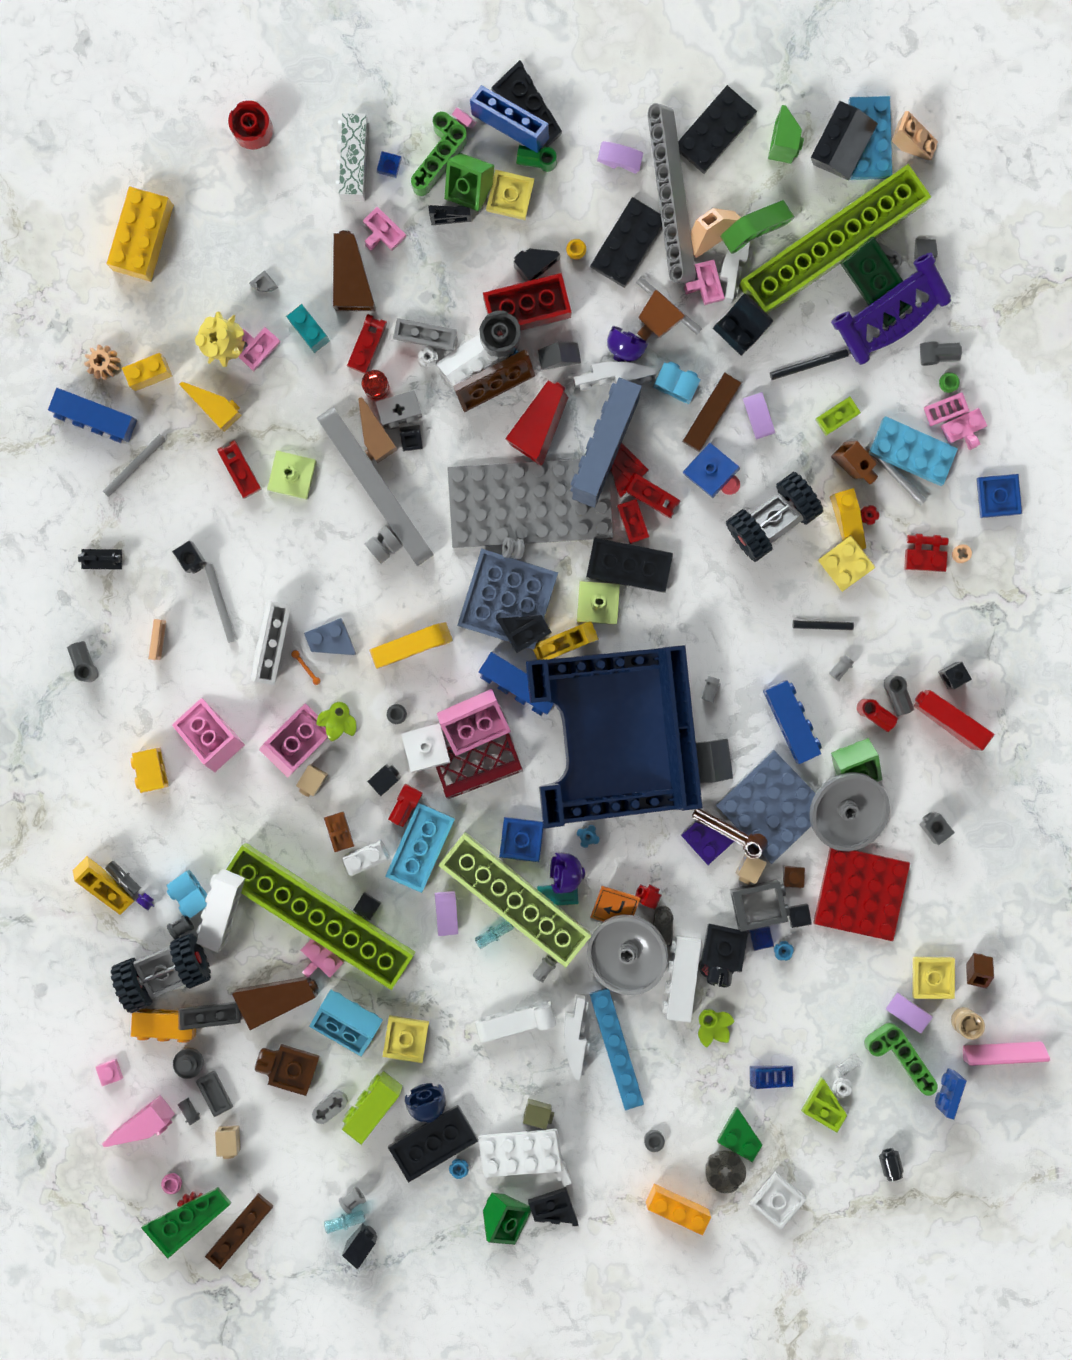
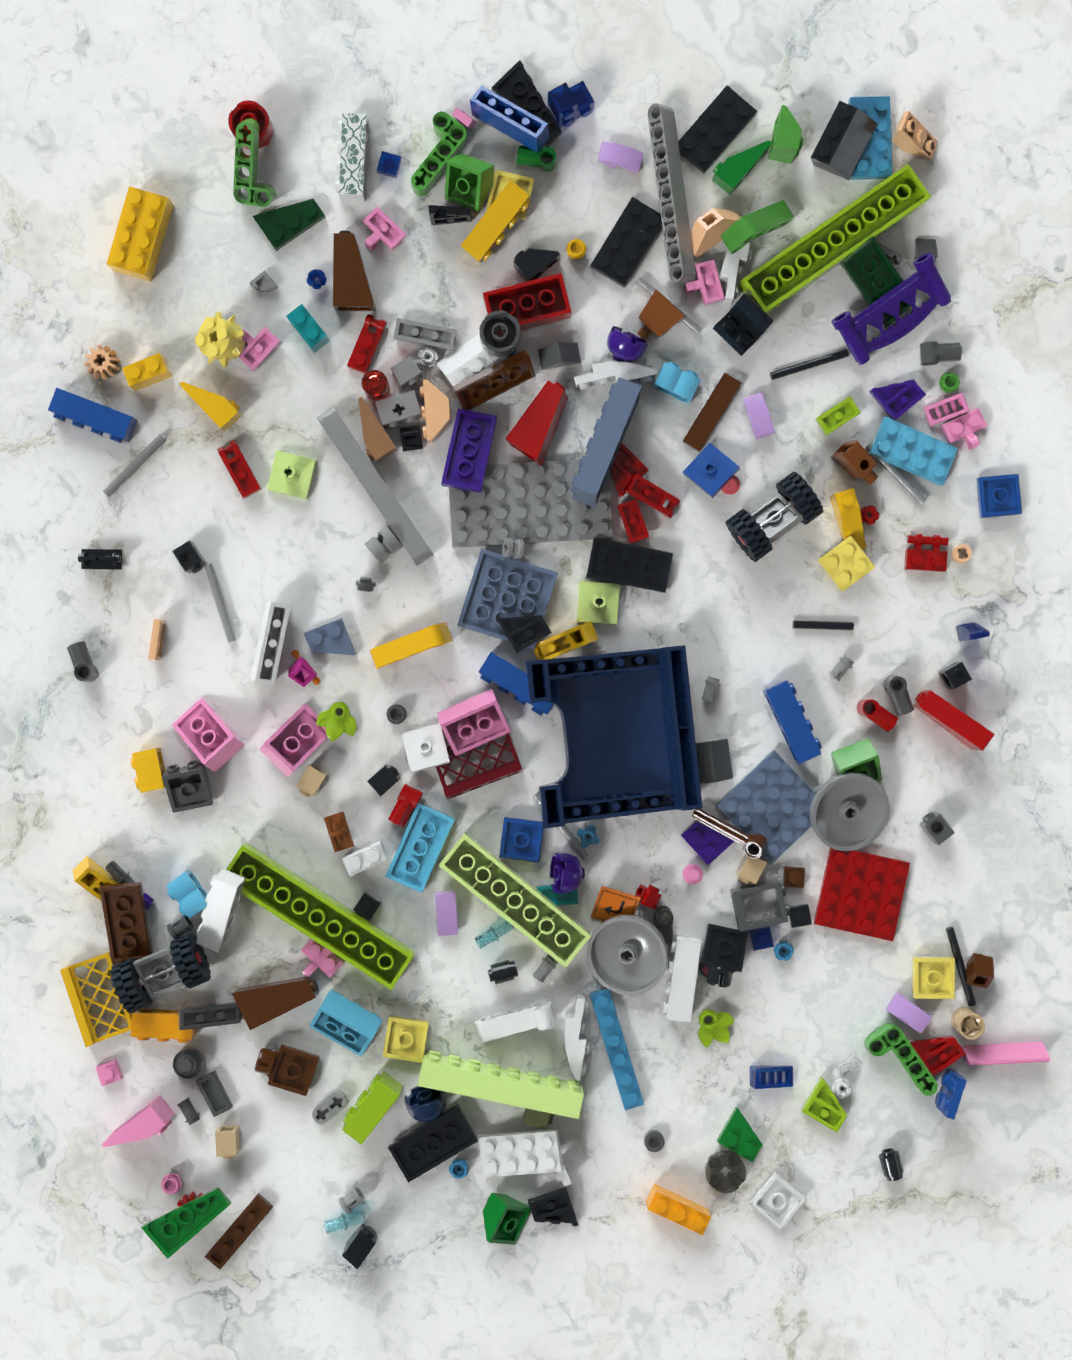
(80, 1006): none -> yellow fence
(126, 921): none -> reddish brown tile
(187, 786): none -> dark grey plate
(251, 163): none -> bright green beam
(289, 222): none -> dark green wing
(301, 672): none -> dark pink slope
(316, 274): none -> clear blue plate
(365, 584): none -> dark grey plate
(407, 372): none -> light grey brick
(435, 411): none -> light nougat slope
(469, 450): none -> dark purple plate
(496, 221): none -> yellow brick
(501, 1084): none -> yellowish green brick
(503, 972): none -> black brick
(567, 834): none -> light grey bar
(570, 103): none -> clear blue brick
(692, 874): none -> bright pink plate
(737, 167): none -> green slope
(898, 397): none -> dark purple wing
(938, 1052): none -> red wing
(960, 966): none -> black bar
(971, 631): none -> clear blue slope

